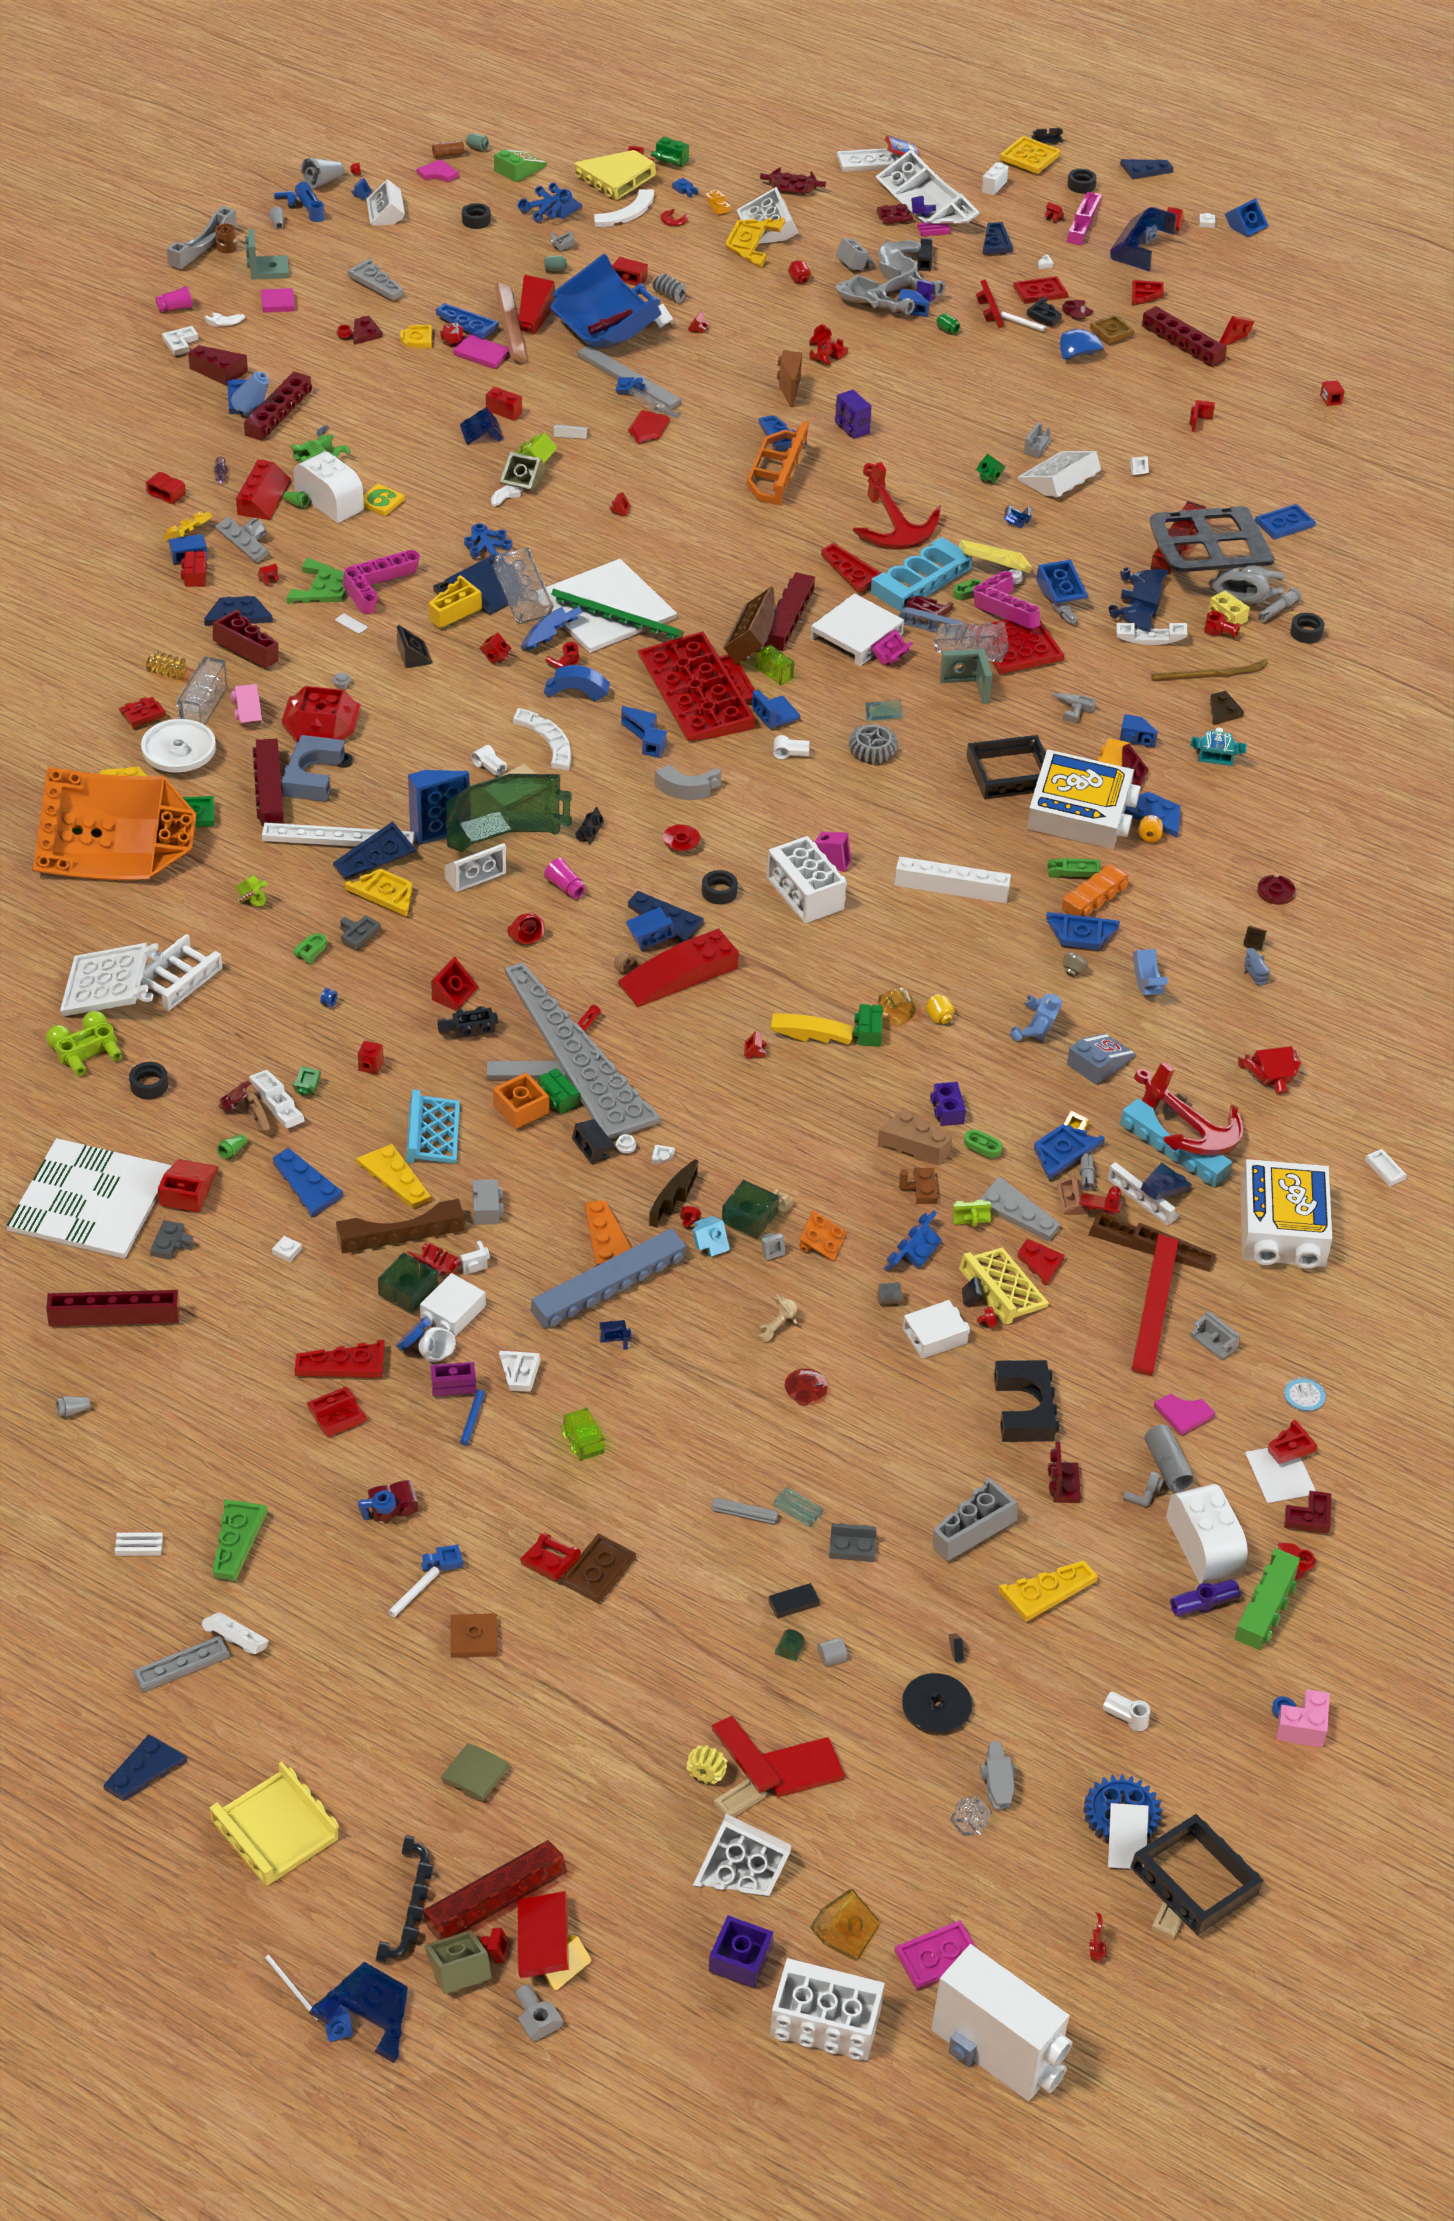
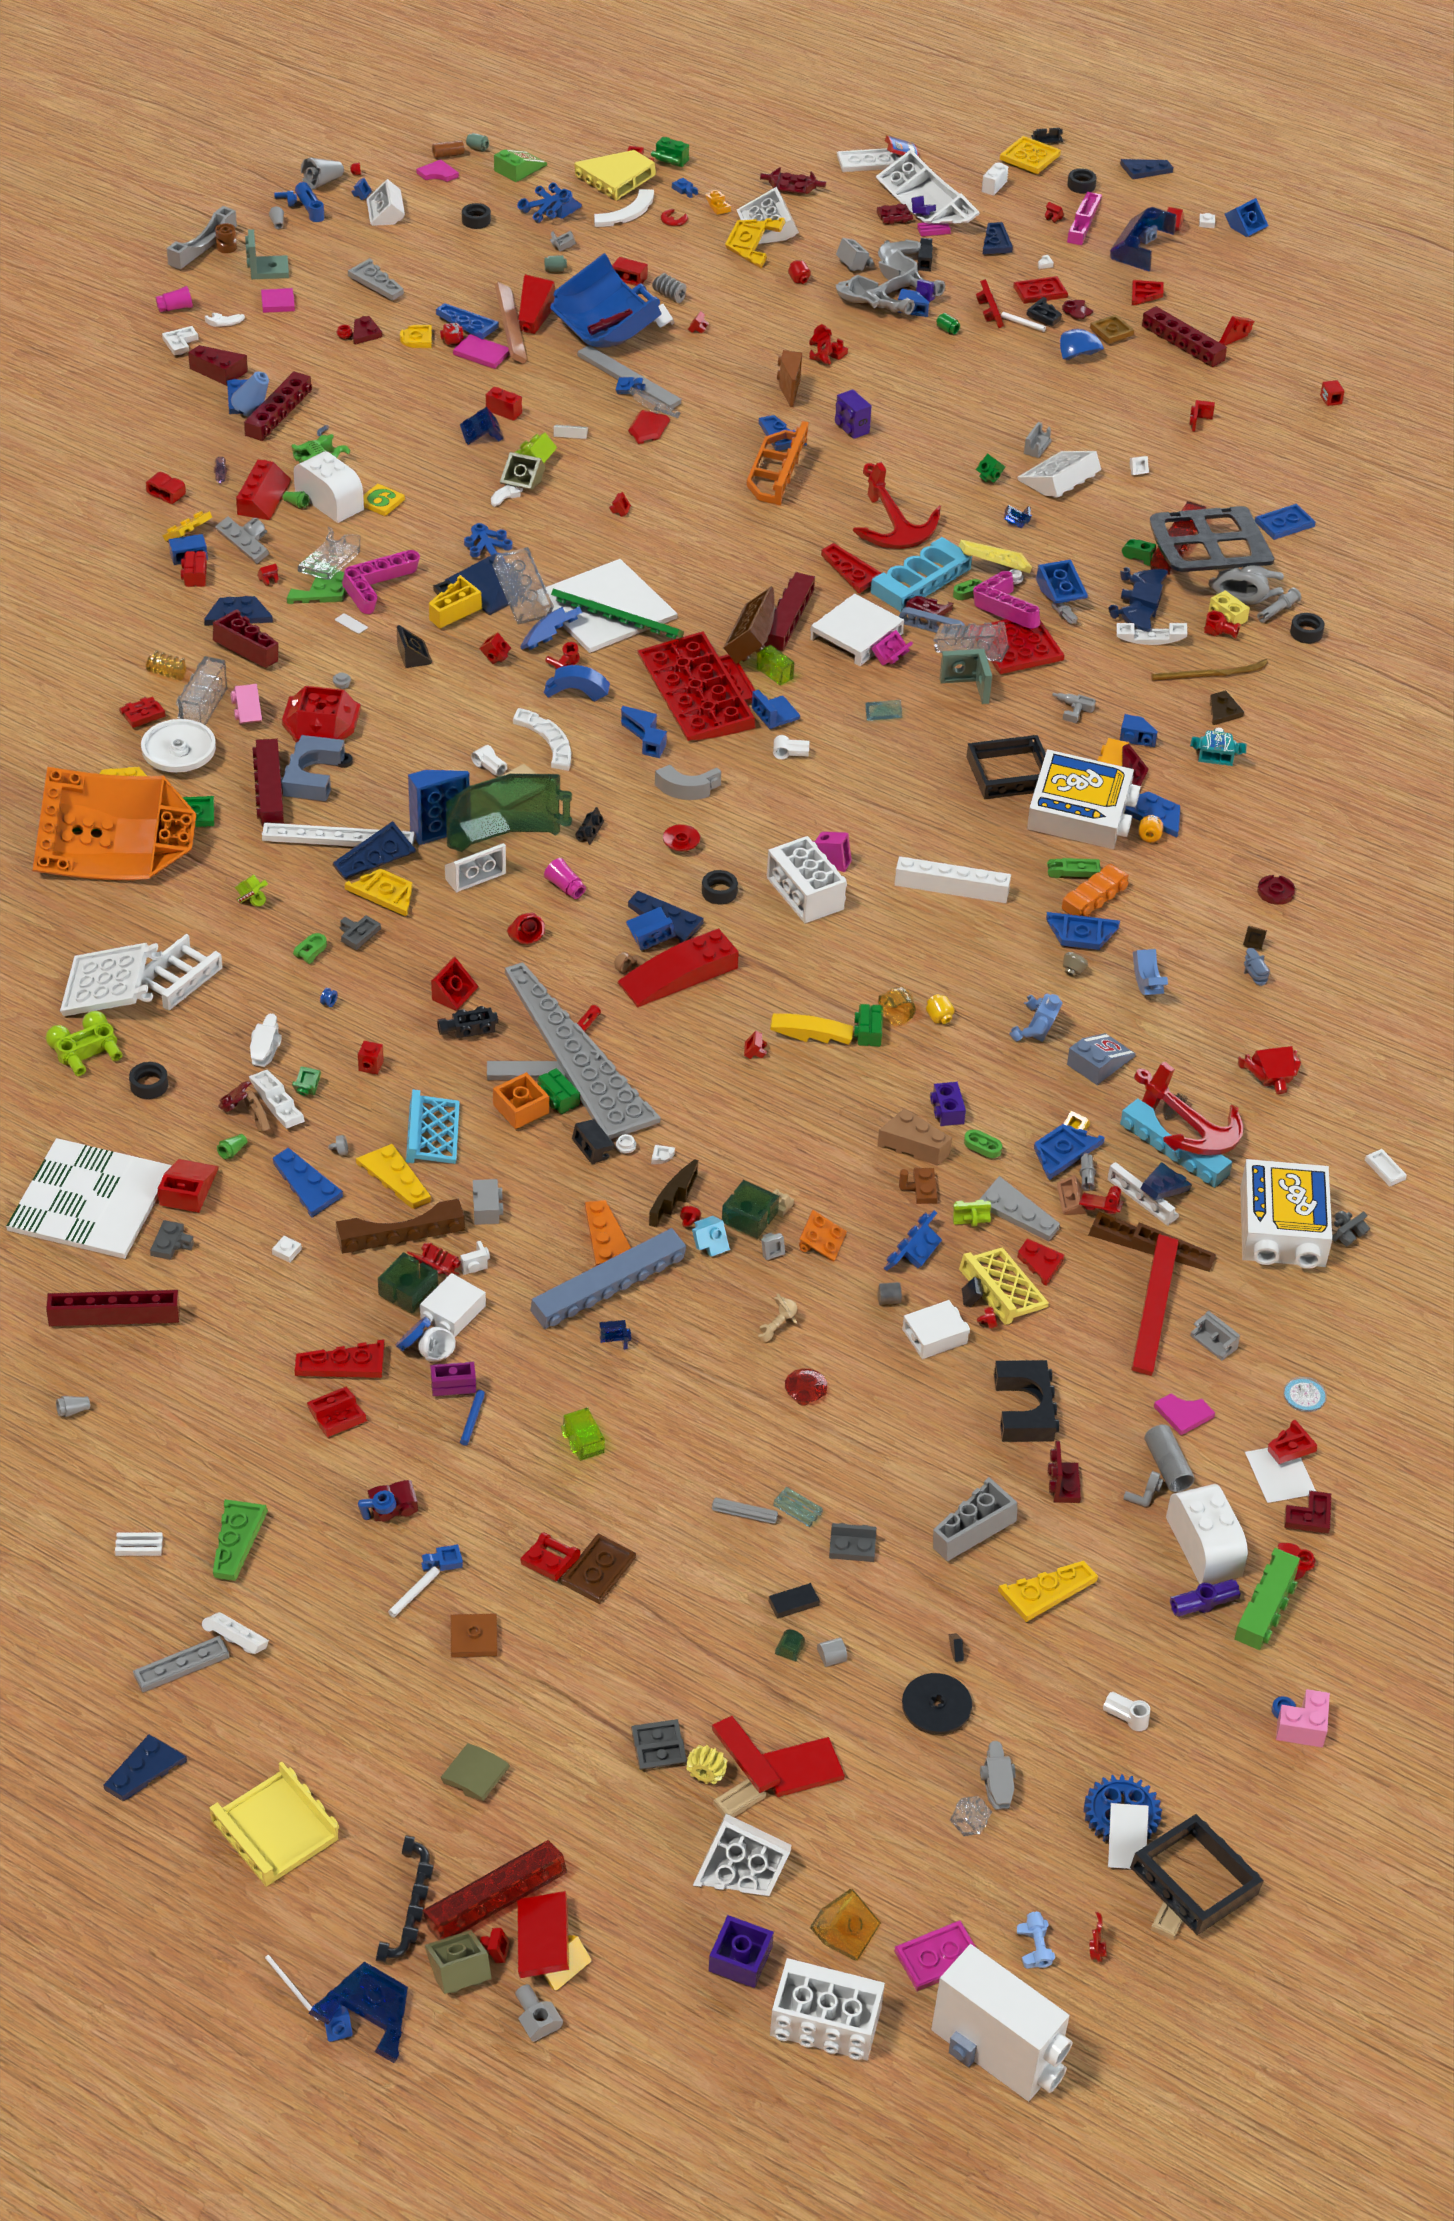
(265, 1041): none -> white hinge
(331, 556): none -> clear plate
(340, 1145): none -> light grey tile
(520, 1369): white wing -> none
(658, 1744): none -> dark grey slope
(873, 743): light grey gear -> none
(1036, 1928): none -> light blue piece
(1139, 550): none -> green leg
(1346, 1225): none -> dark grey hips

